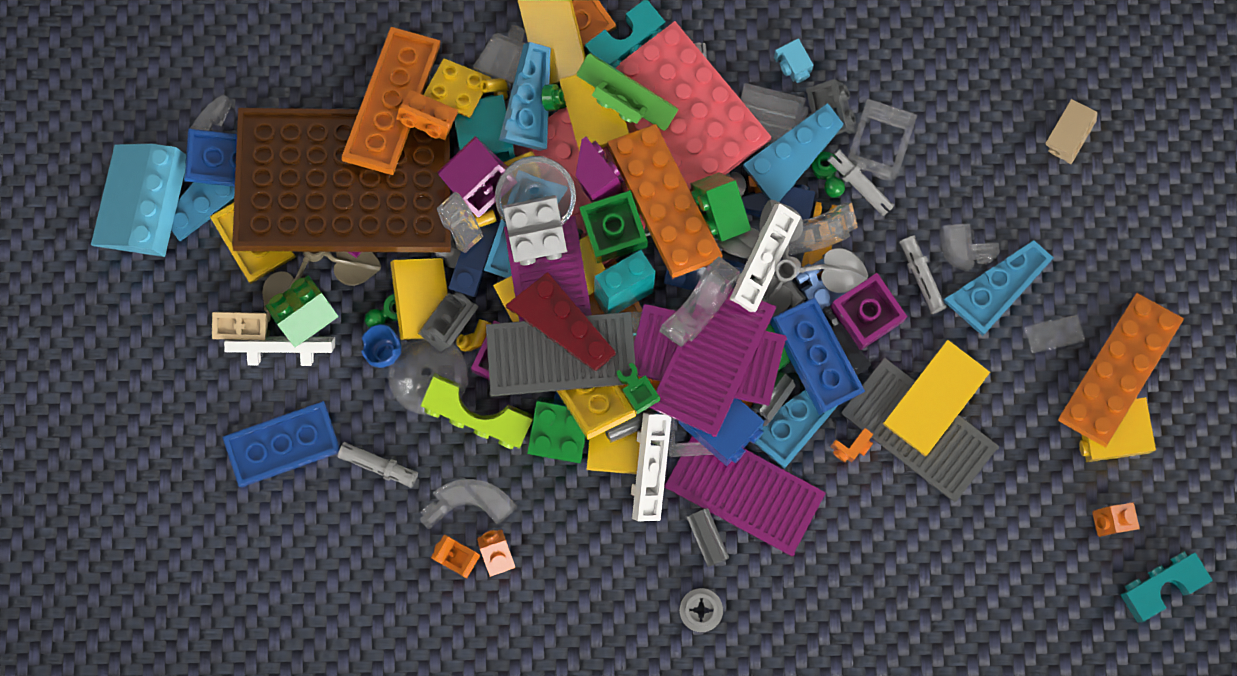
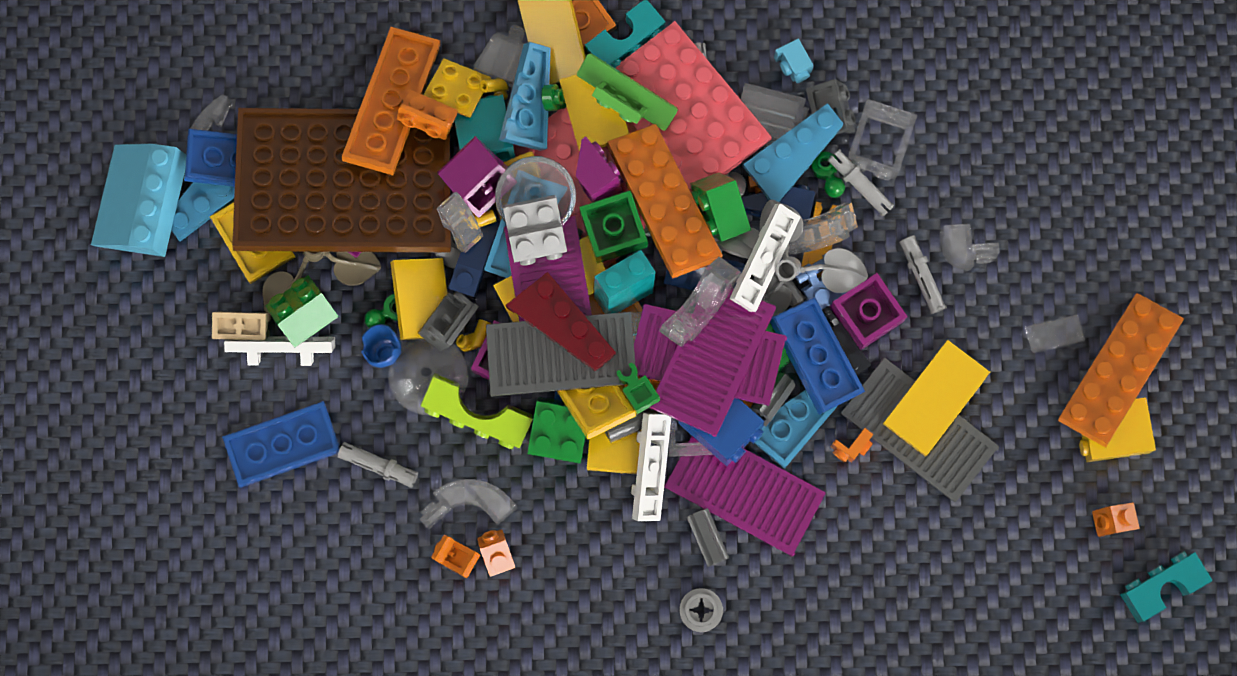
(993, 292): dark azure wing -> none
(1071, 131): tan hinge -> none

